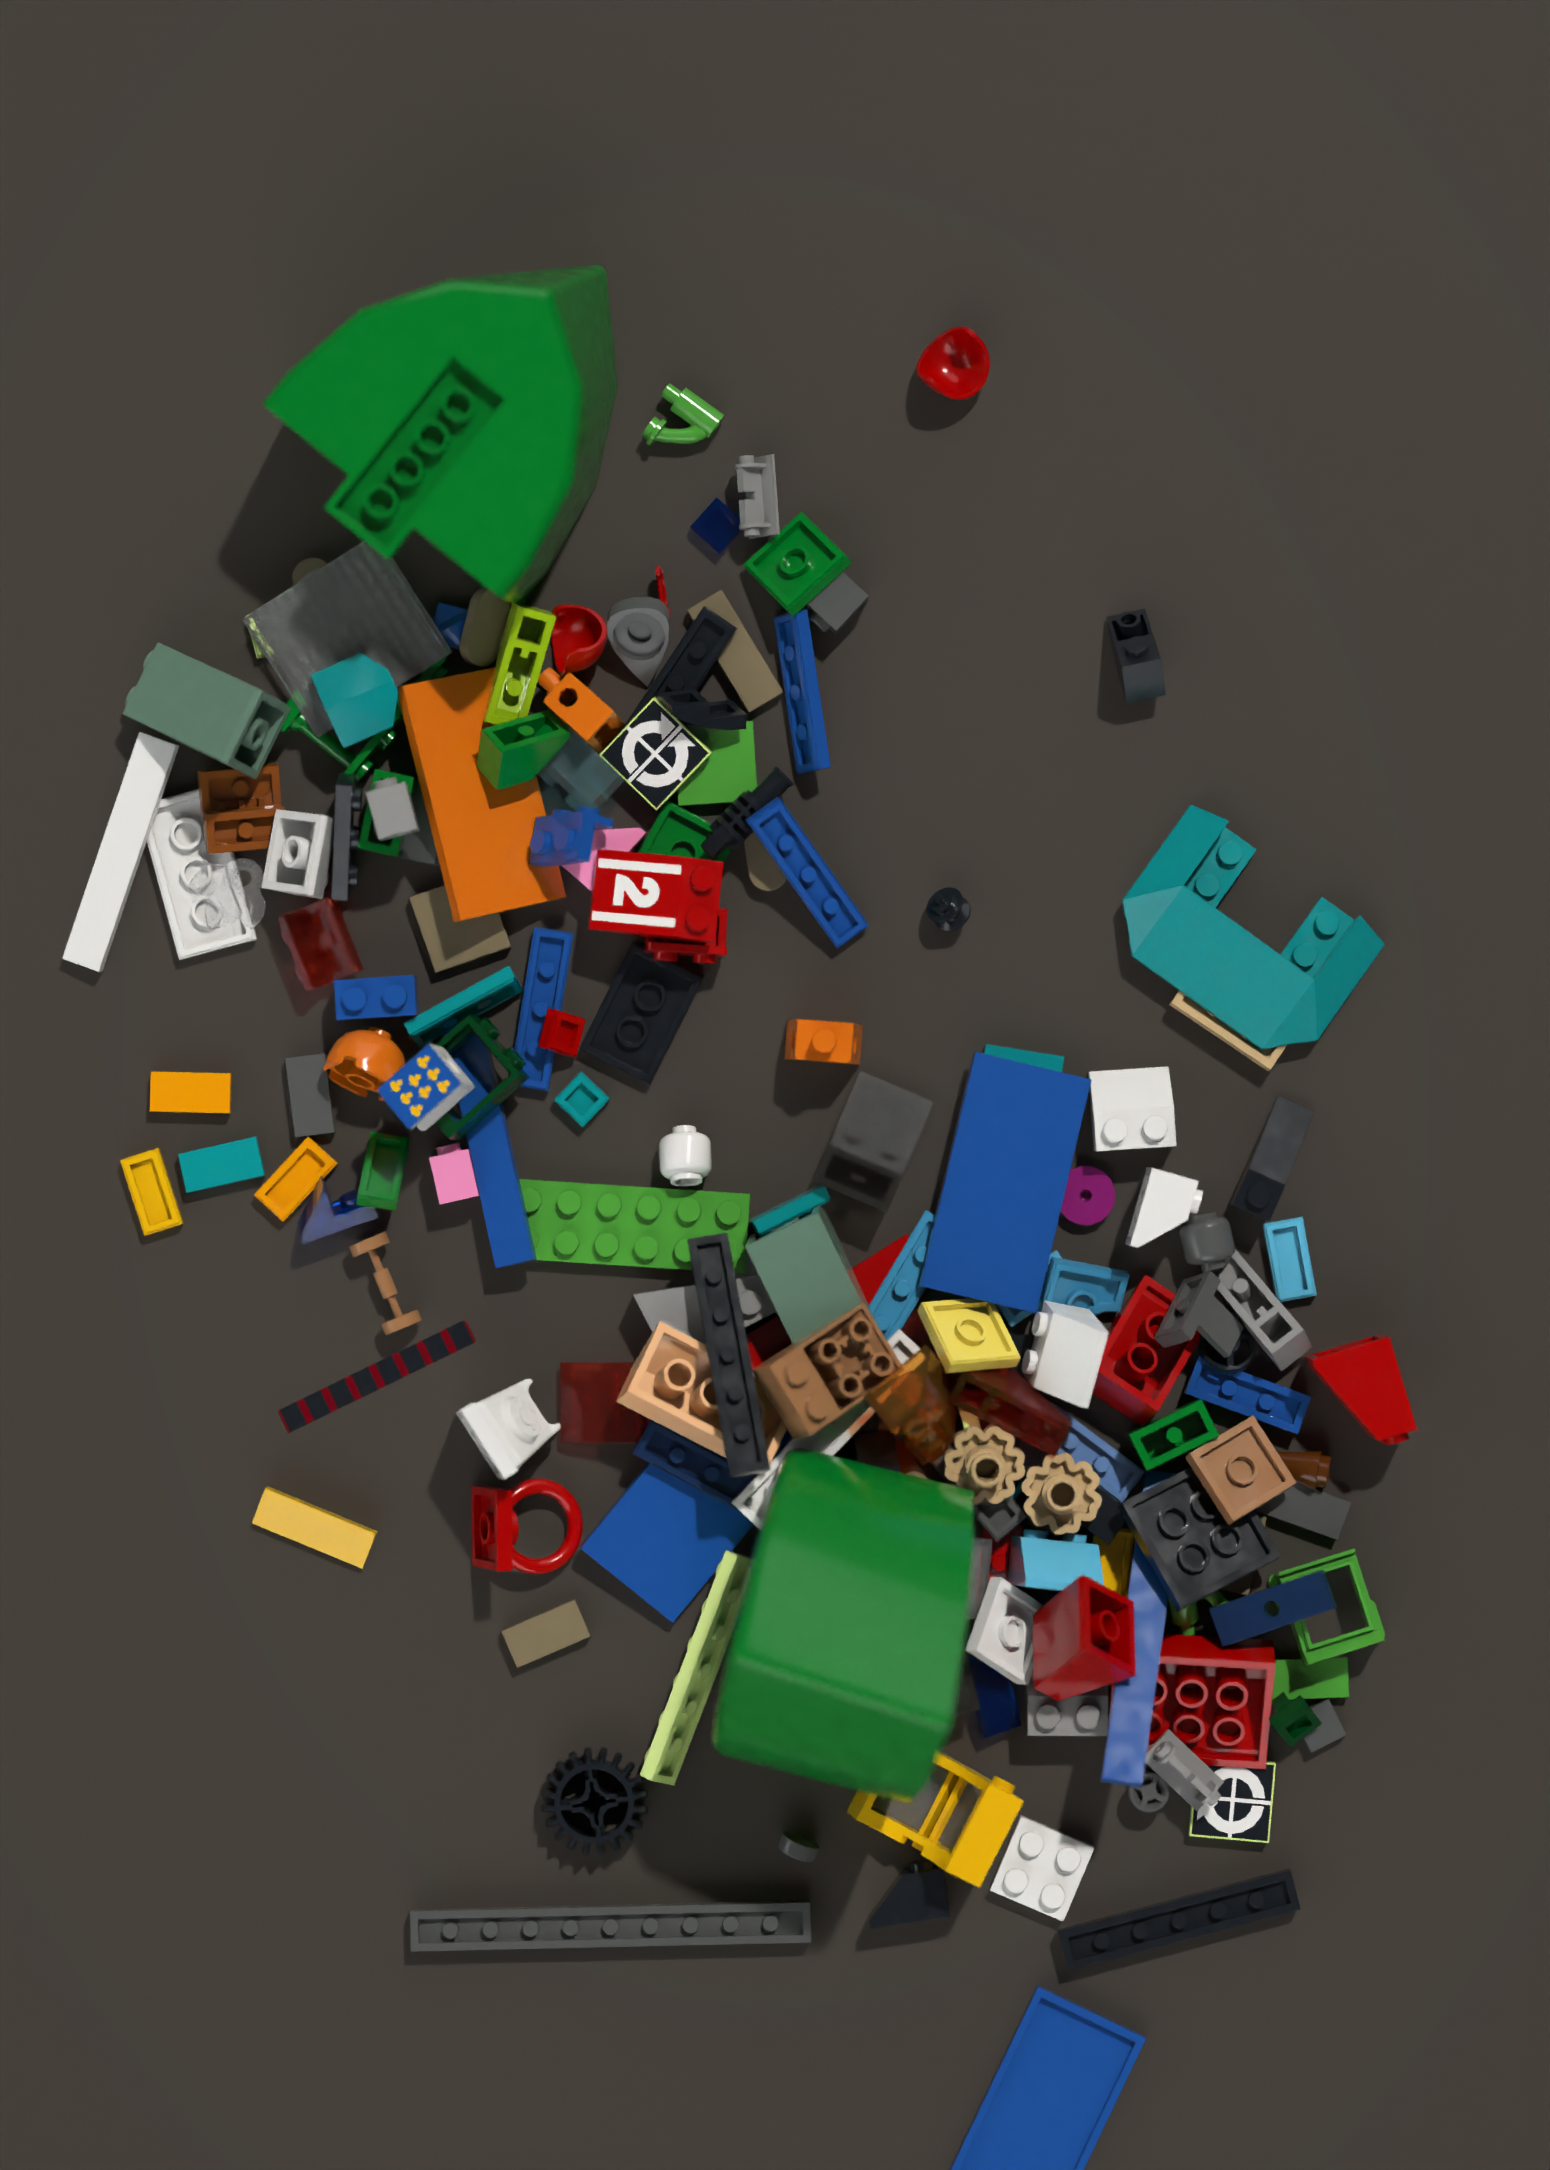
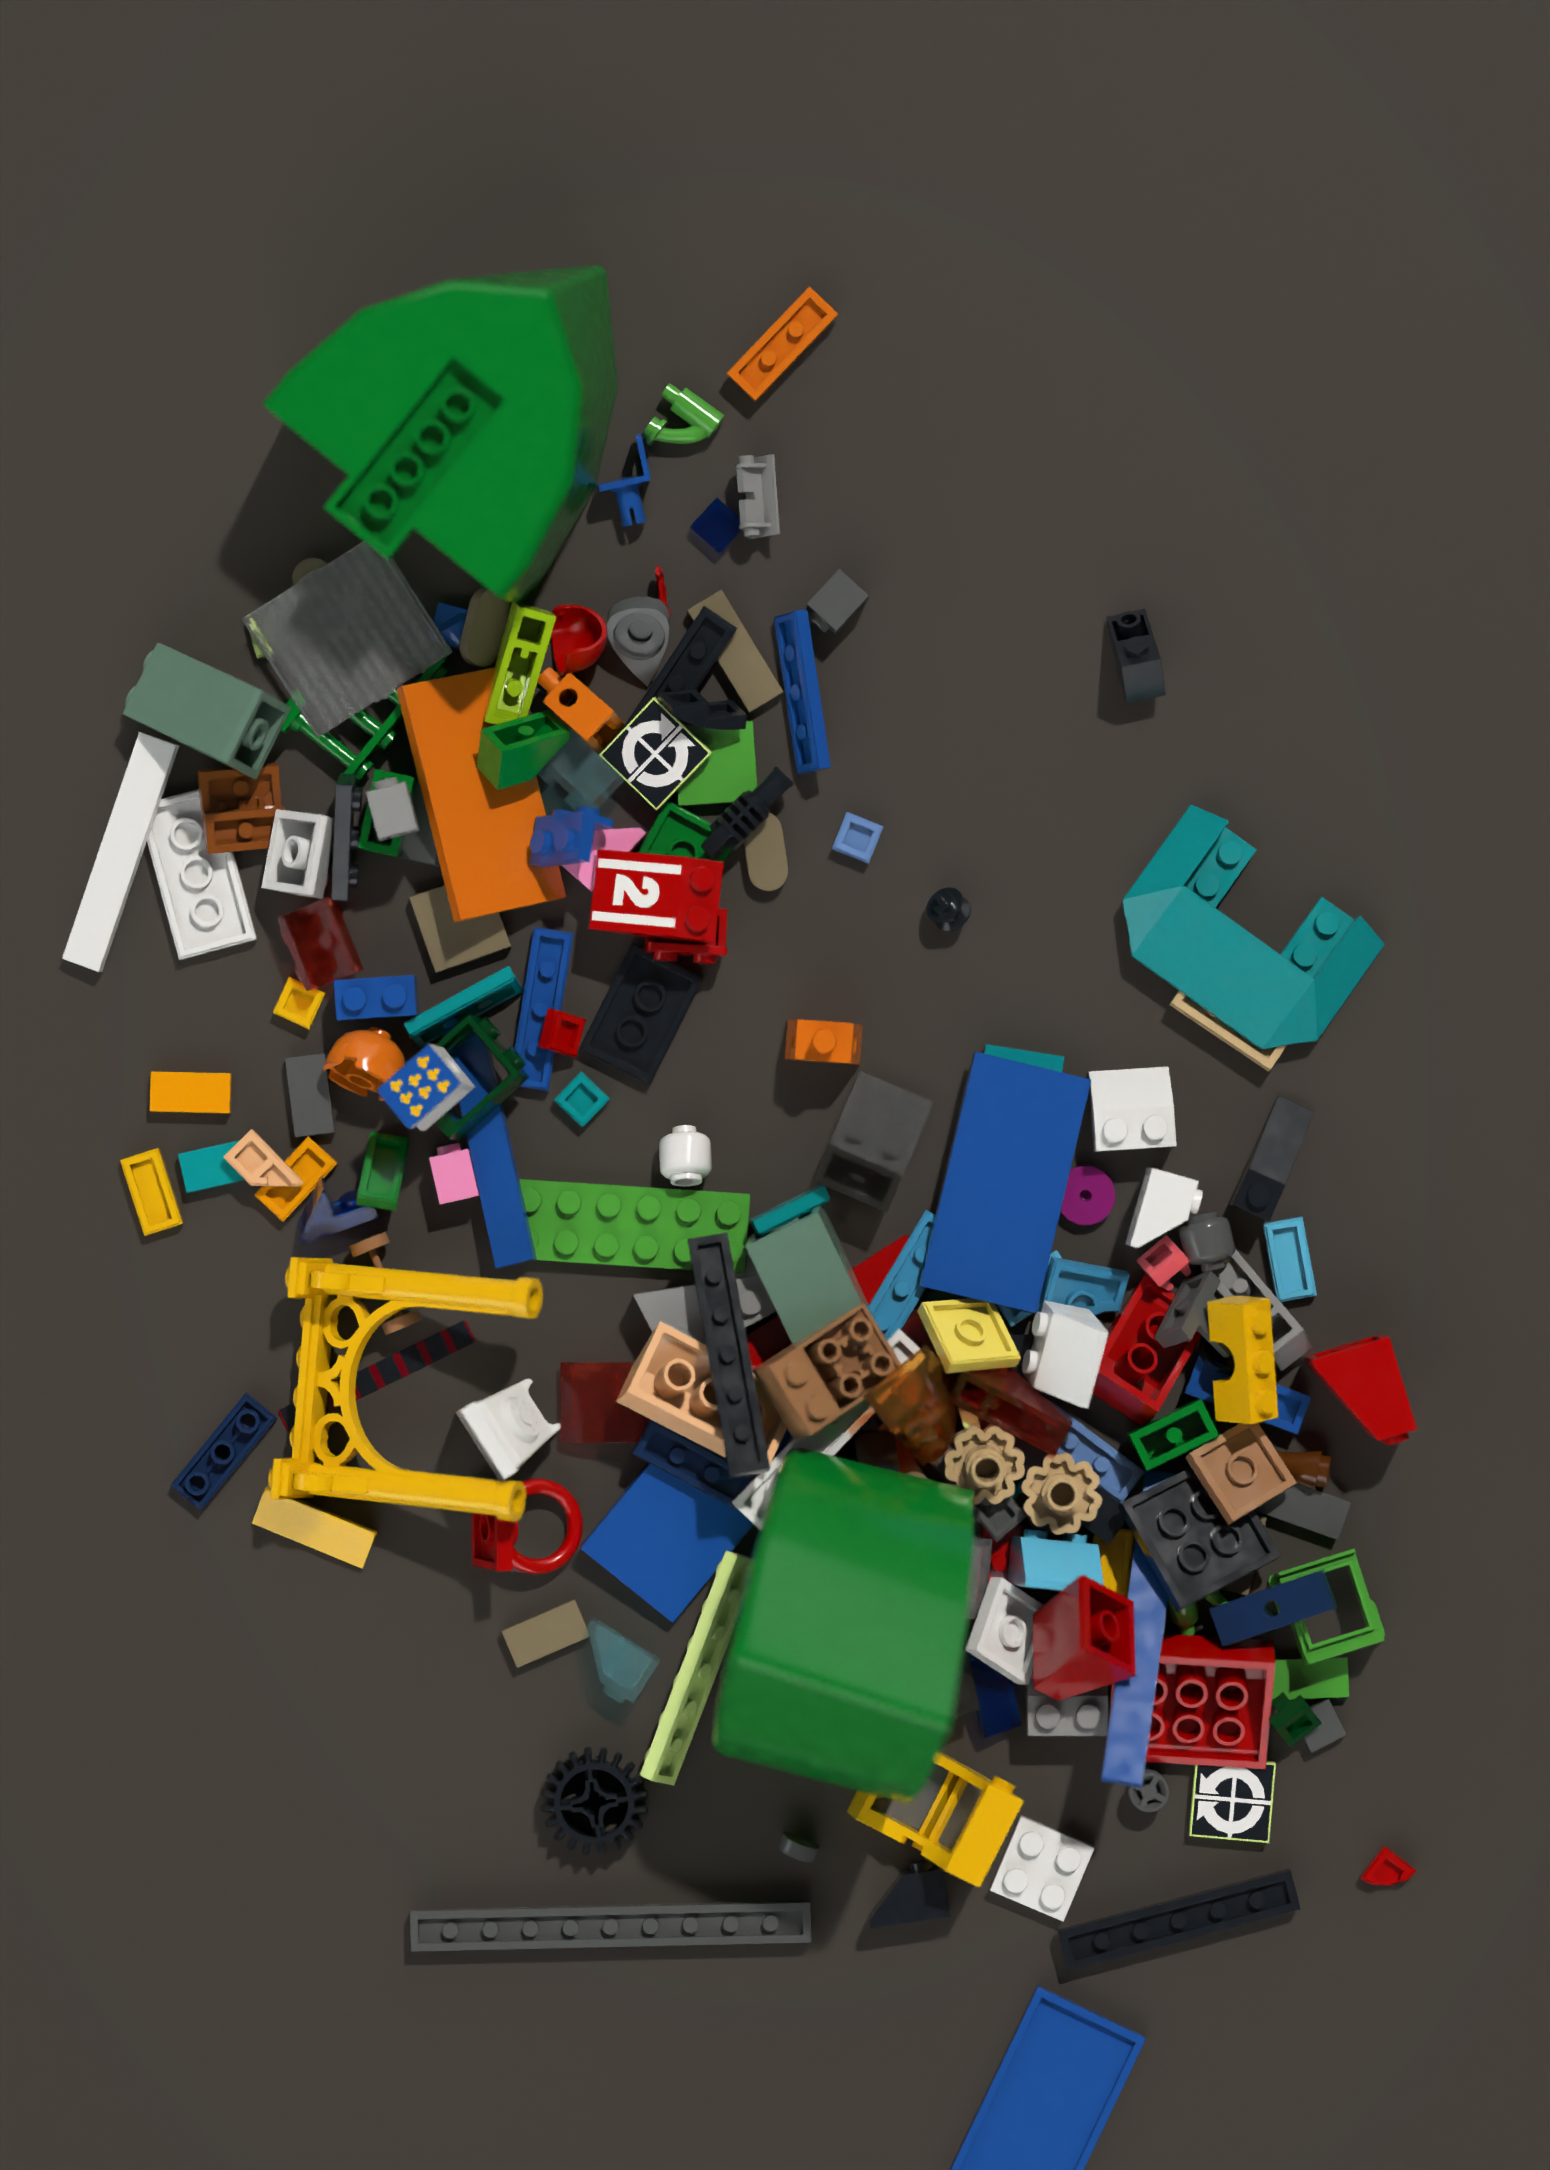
(226, 897): clear plate -> none
(238, 1431): none -> dark blue tile
(260, 1163): none -> light nougat tile
(299, 1004): none -> yellow tile
(304, 1474): none -> yellow arch
(357, 698): teal slope -> none
(620, 1662): none -> clear light blue slope
(628, 491): none -> blue bracket
(782, 344): none -> orange plate
(797, 564): green tile -> none
(807, 872): blue tile -> none
(857, 837): none -> medium blue tile
(955, 363): red helmet -> none
(1163, 1262): none -> coral tile
(1184, 1771): light grey hinge -> none
(1246, 1329): none -> yellow arch
(1387, 1869): none -> red tile

